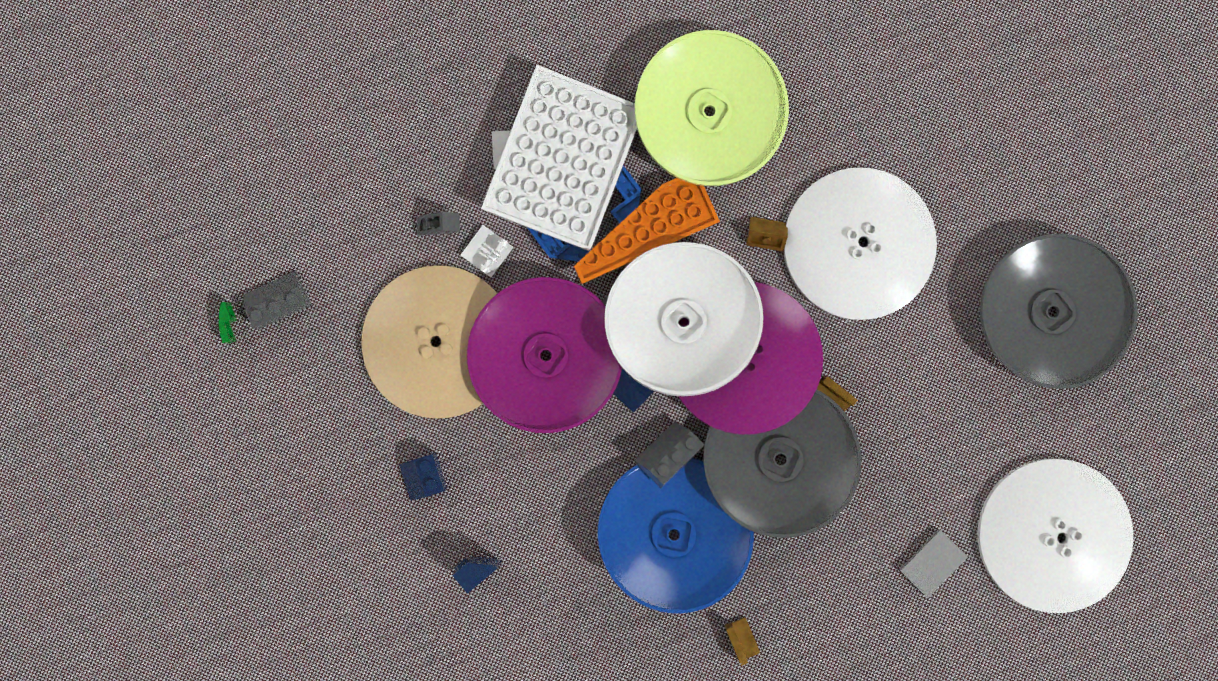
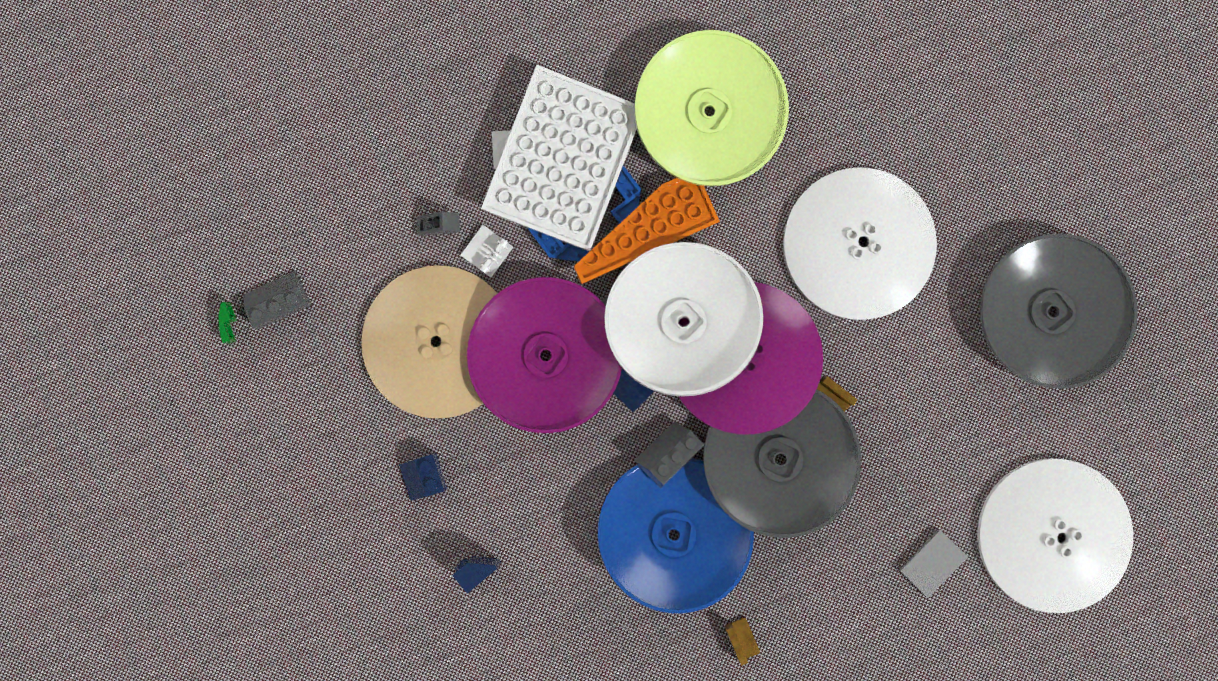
(767, 234): pearl gold panel -> none

